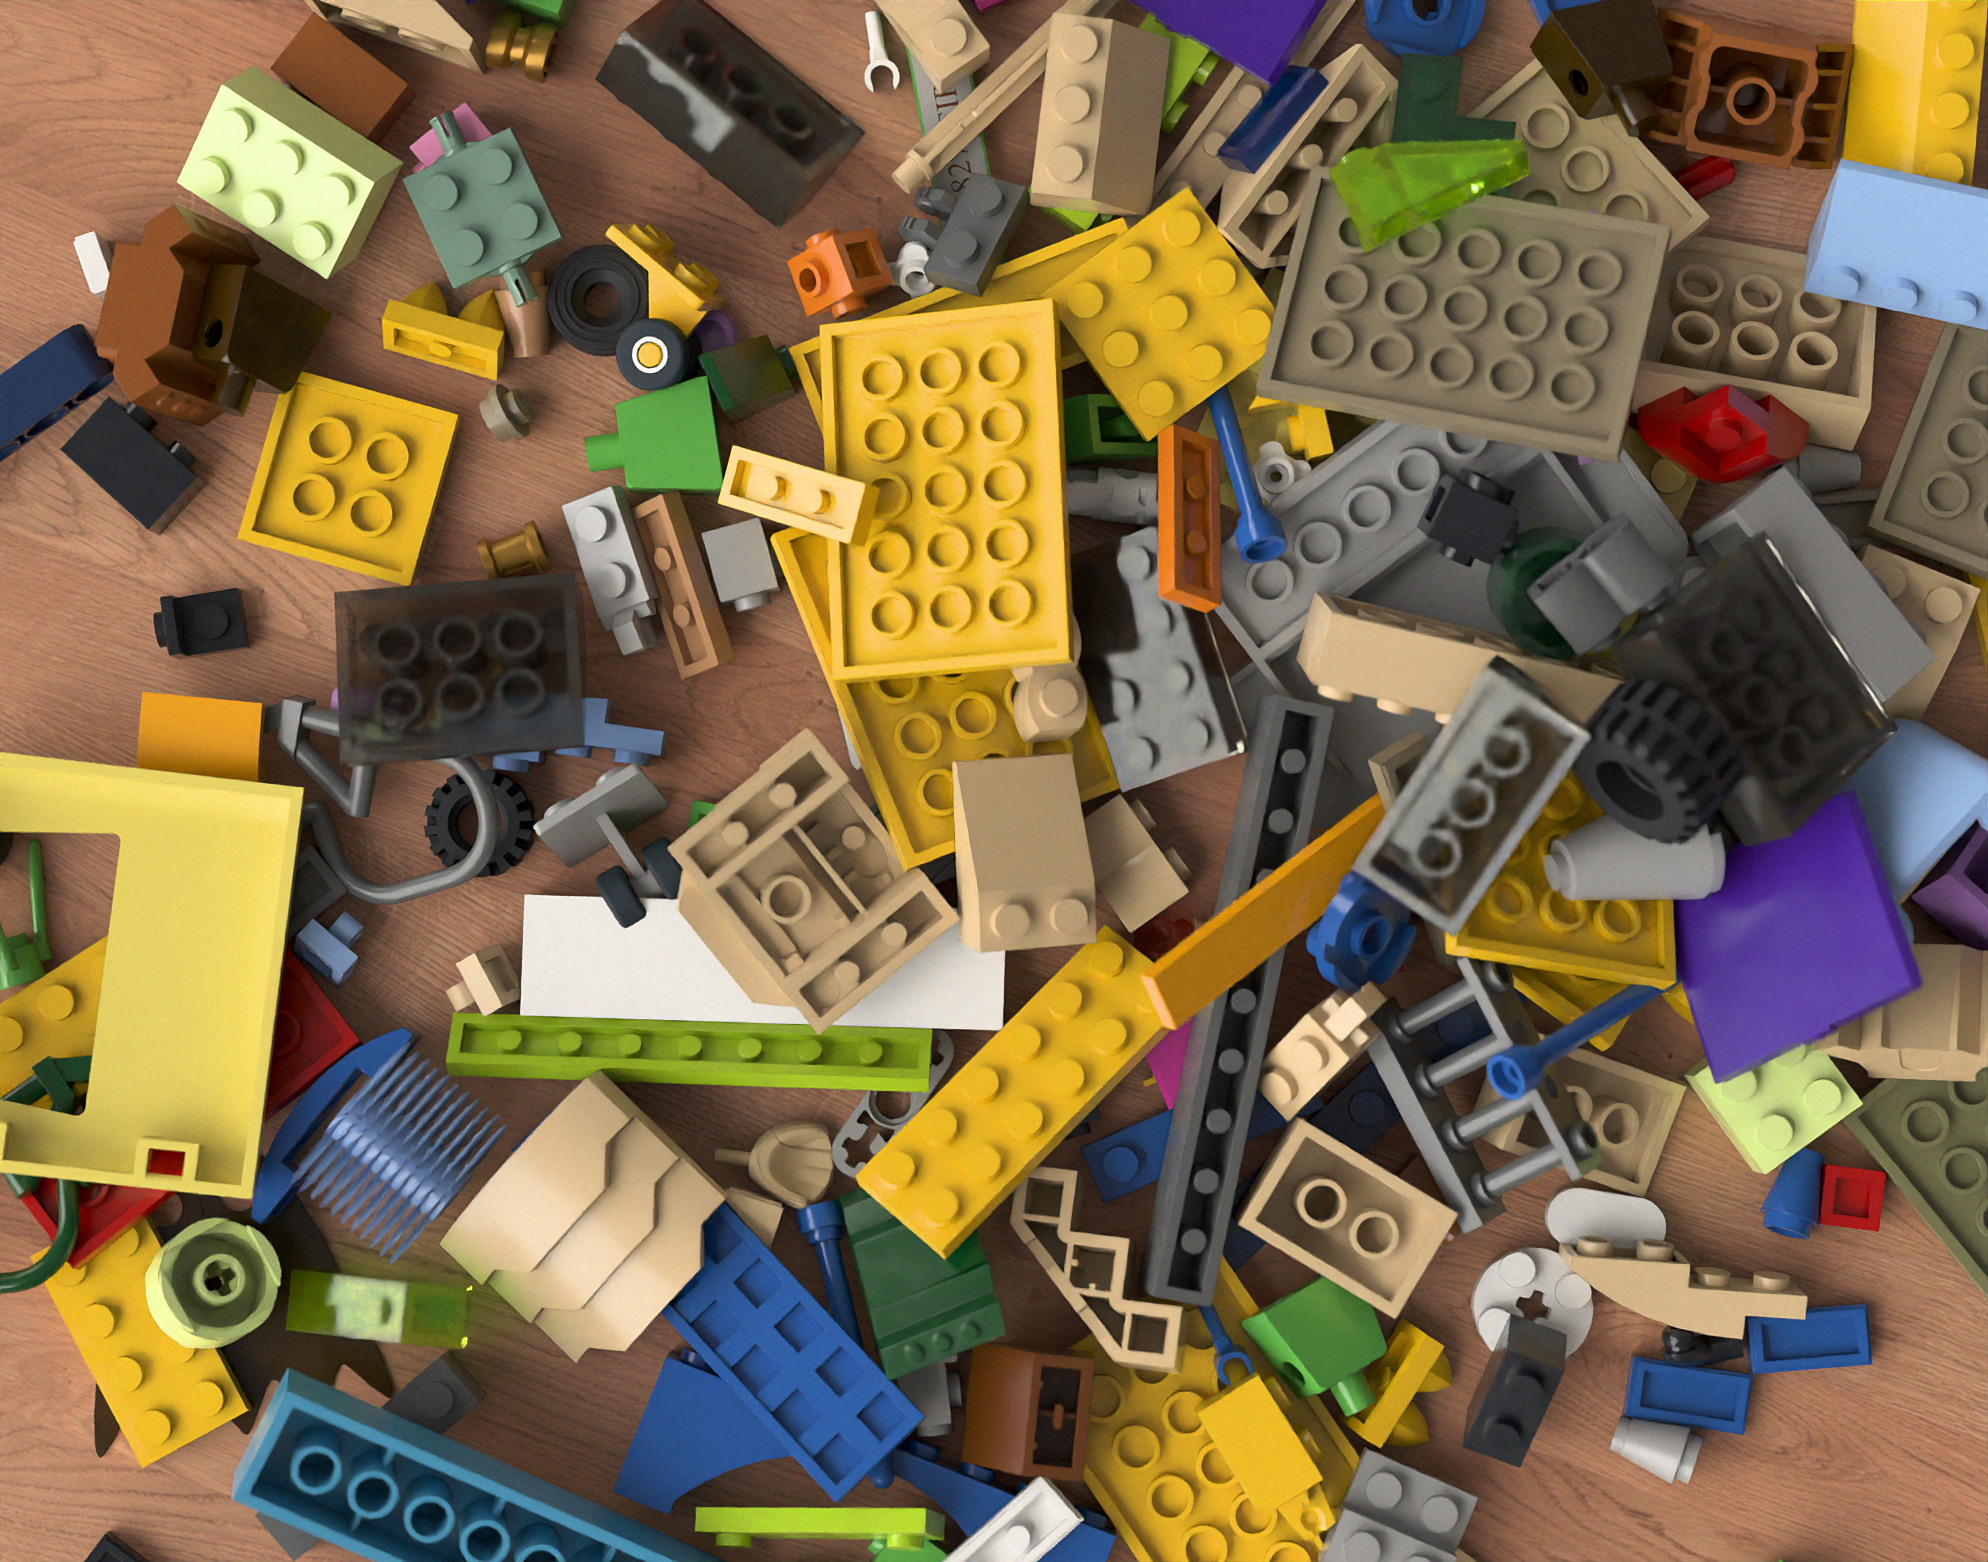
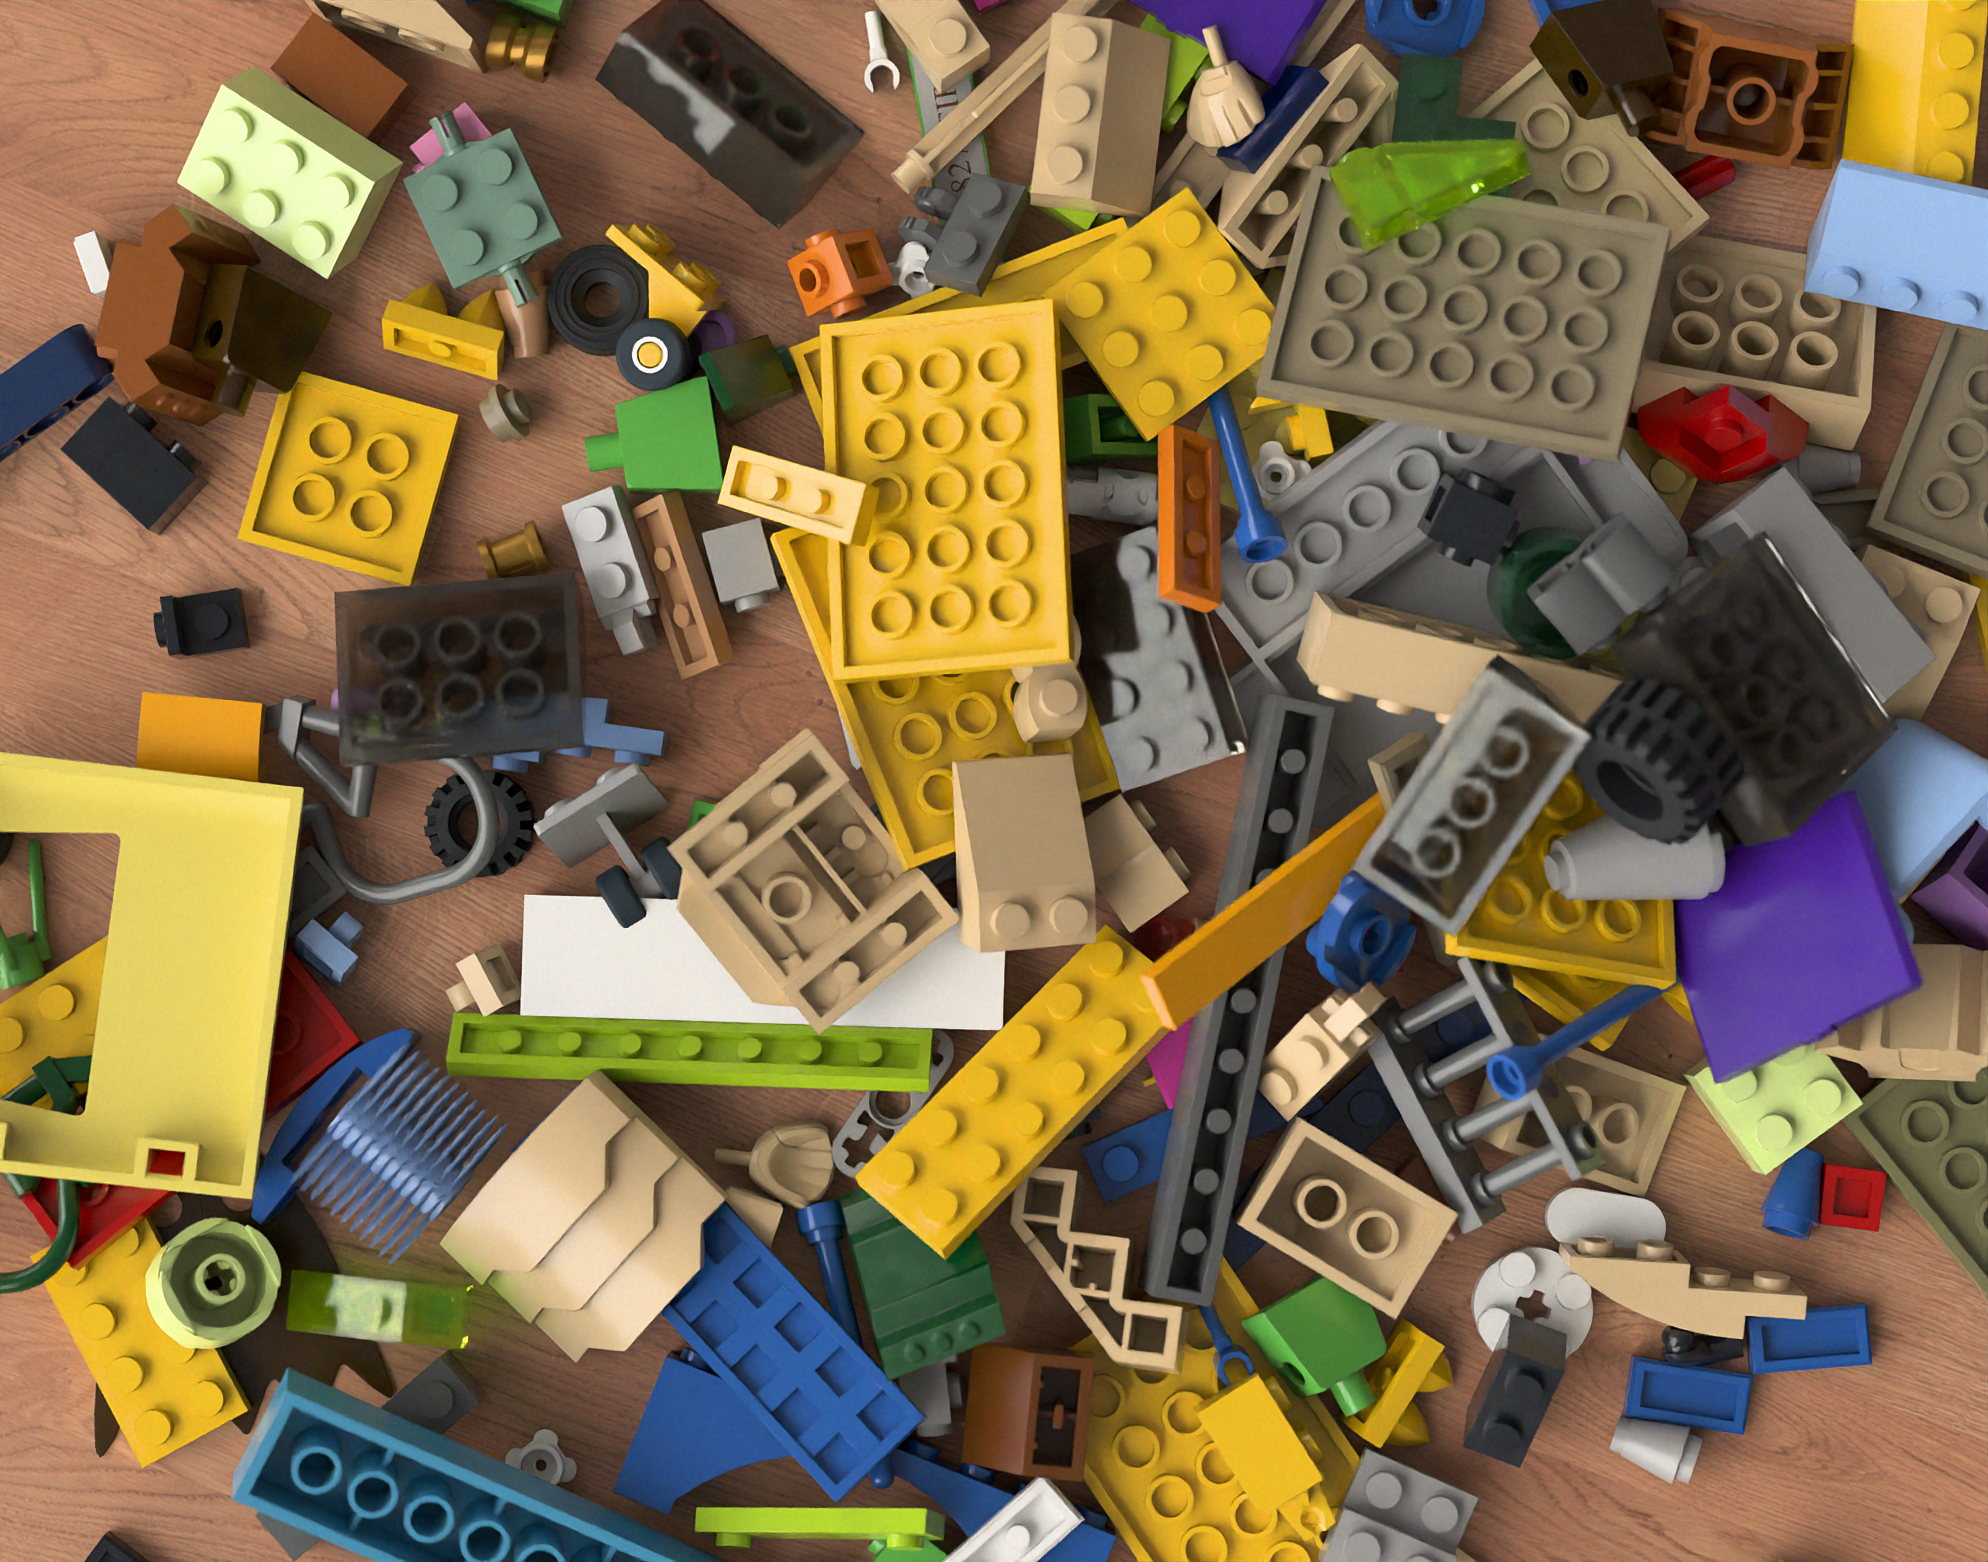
(543, 1447): none -> white plate
(1223, 101): none -> tan piece

